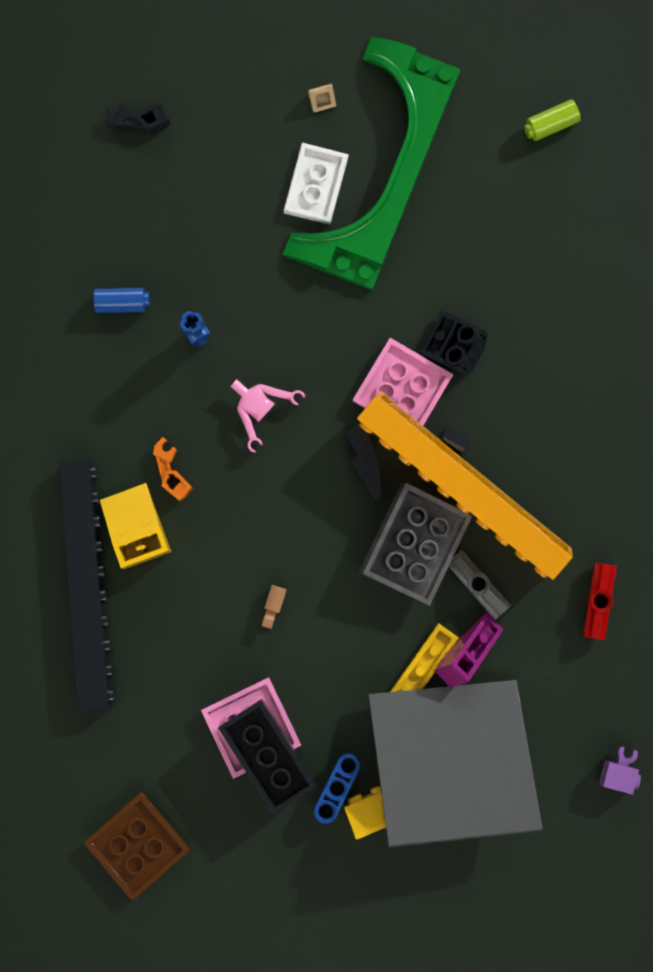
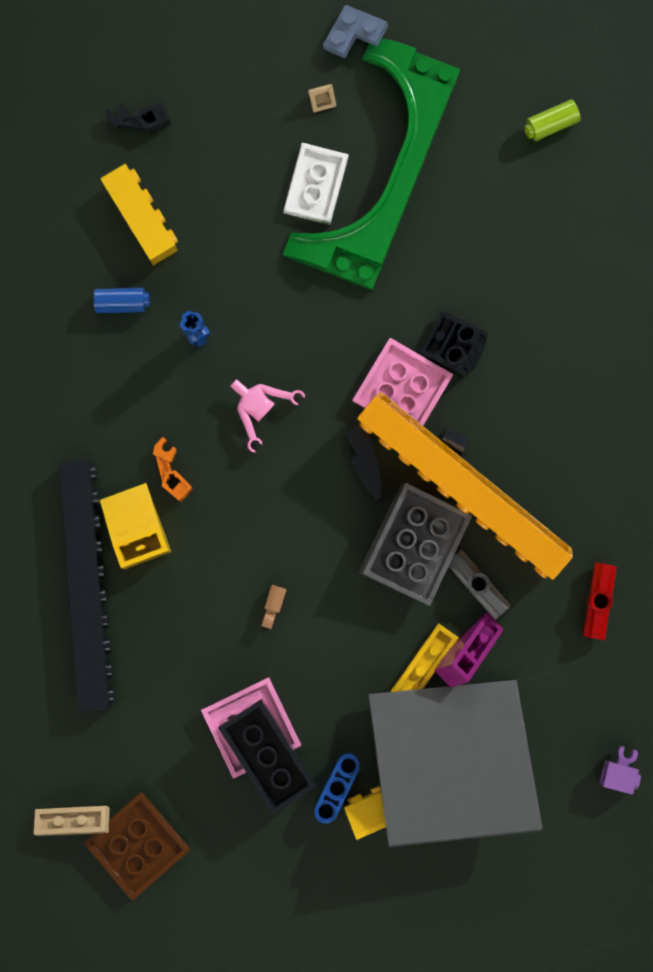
(71, 821): none -> tan plate
(139, 214): none -> yellow brick
(352, 25): none -> sand blue plate

